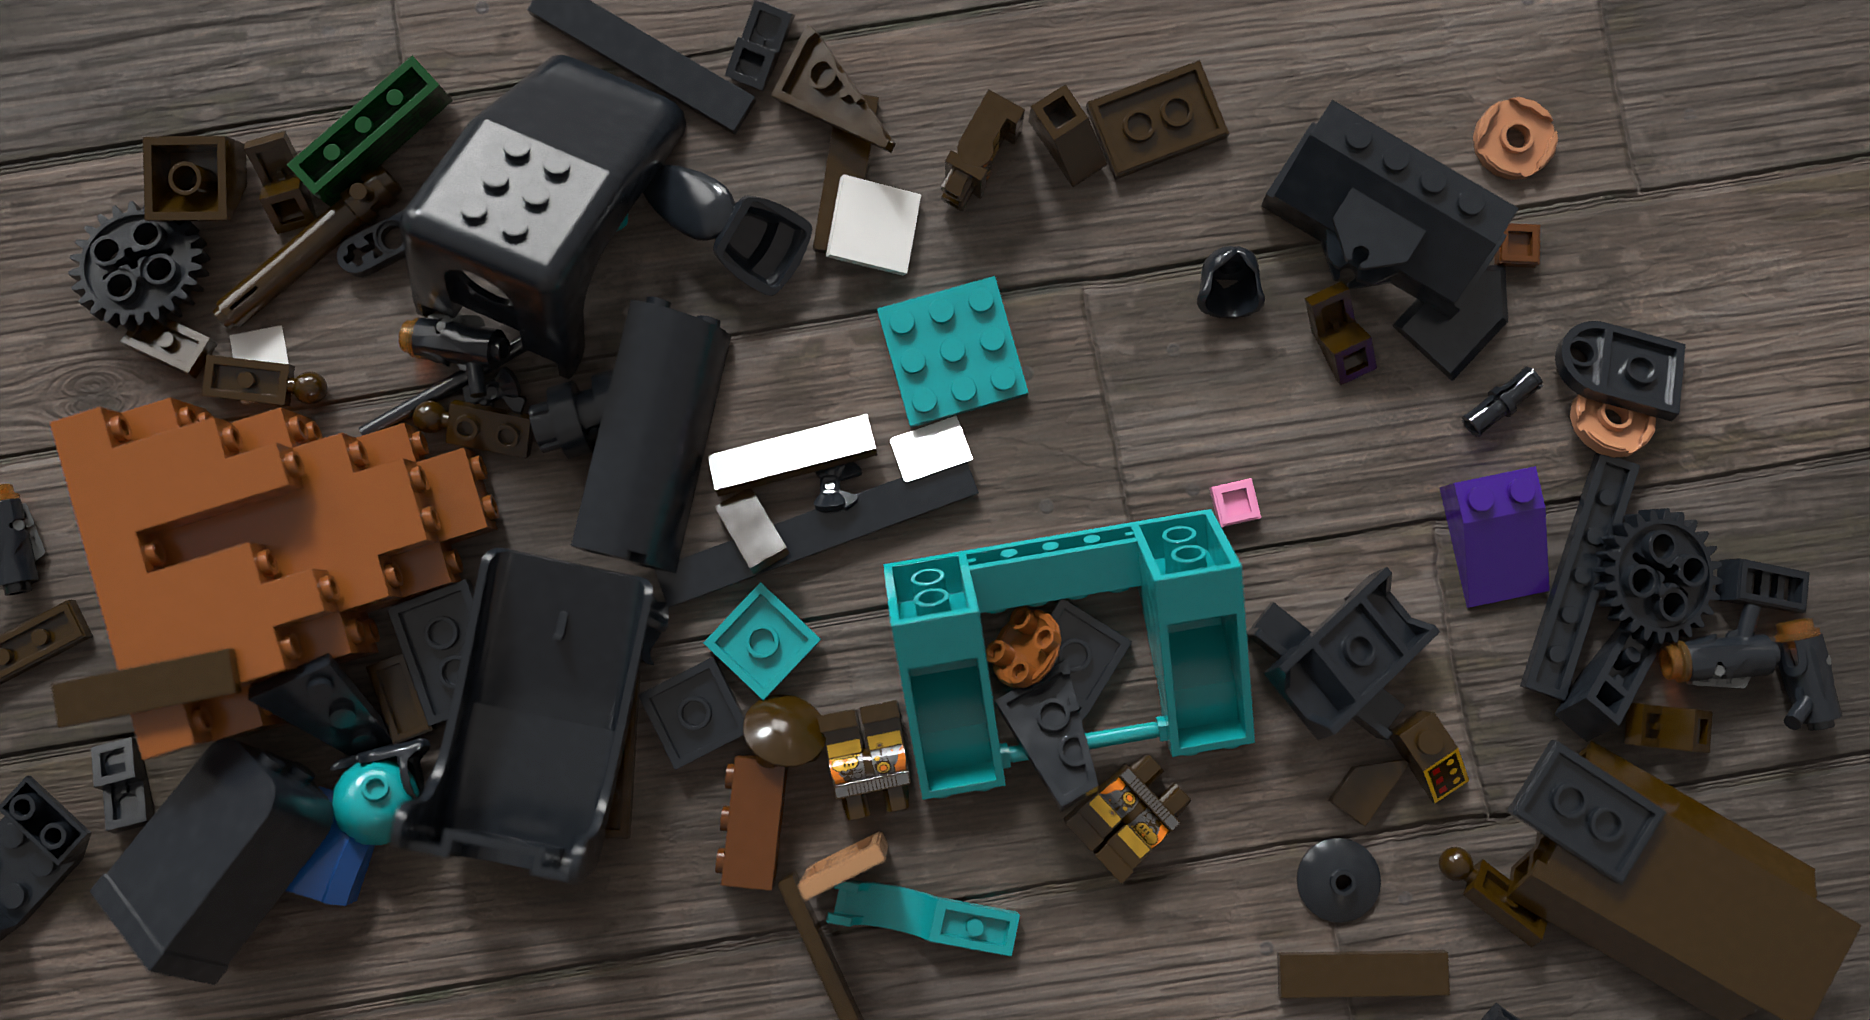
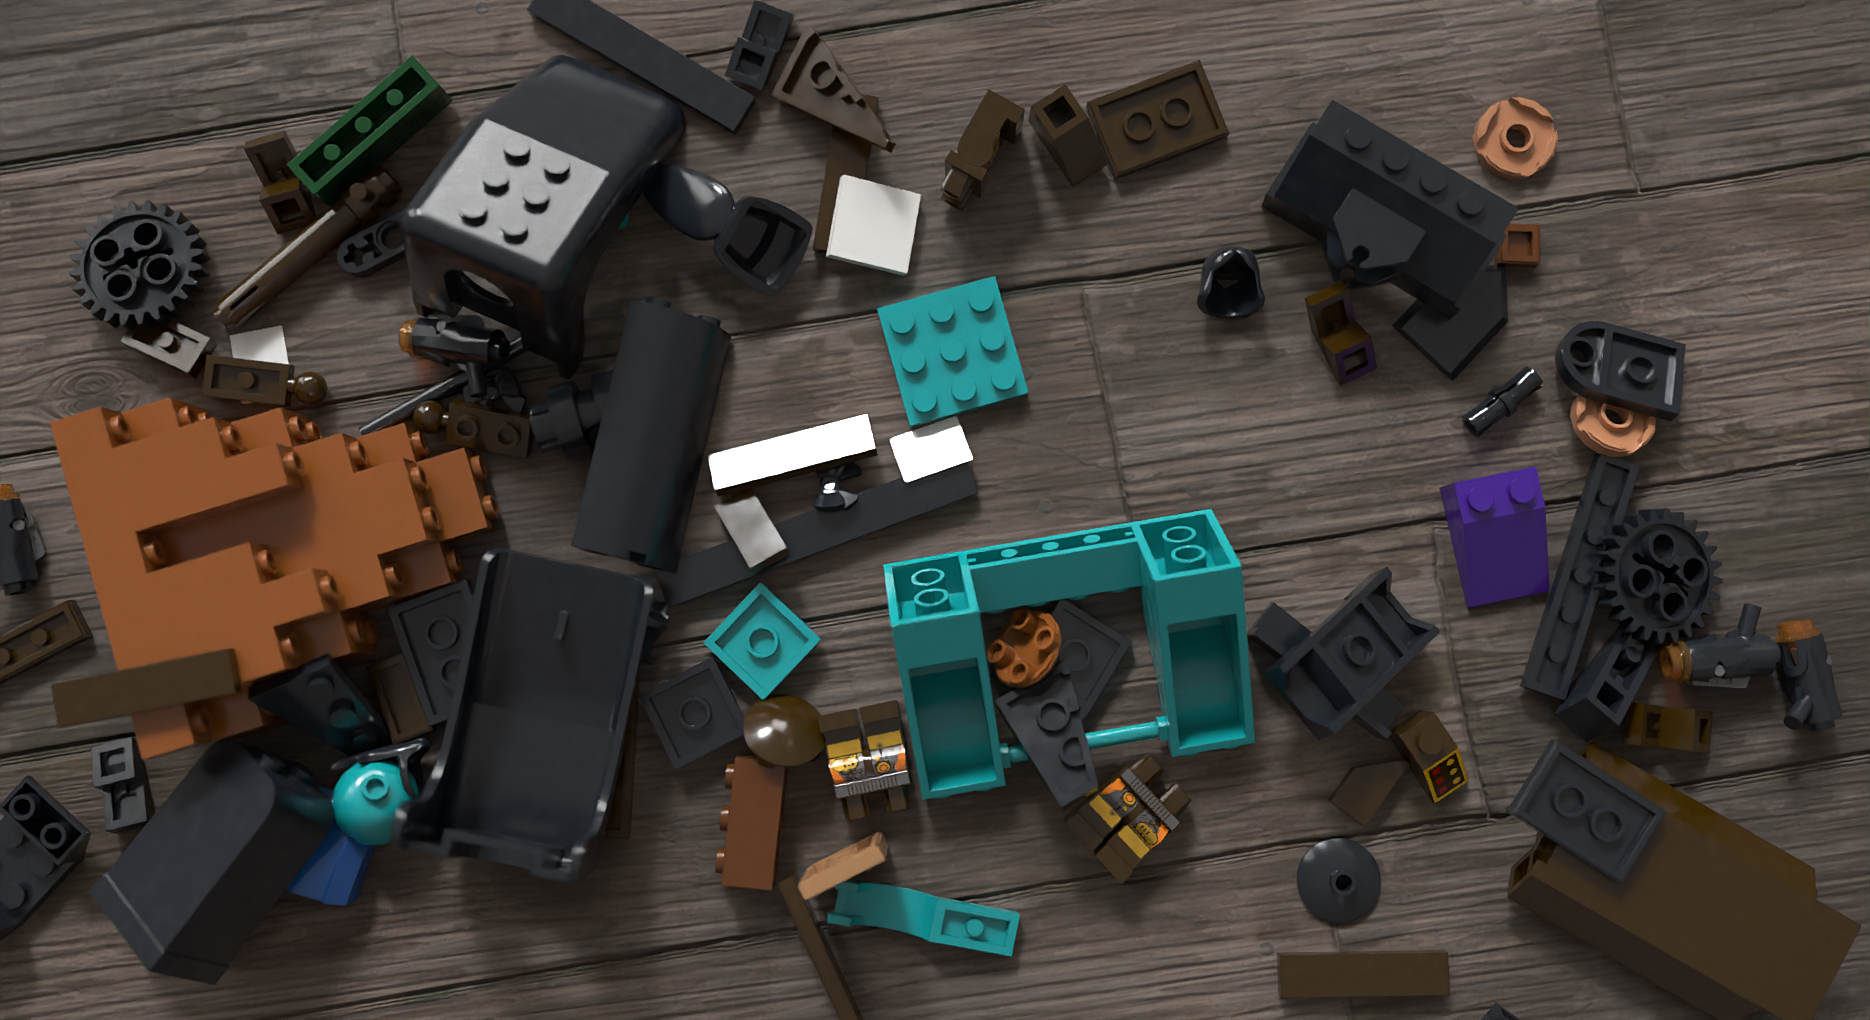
(193, 177): dark brown slope -> none
(1235, 502): bright pink tile -> none
(1489, 891): dark brown plate -> none
(1738, 581): black slope -> none

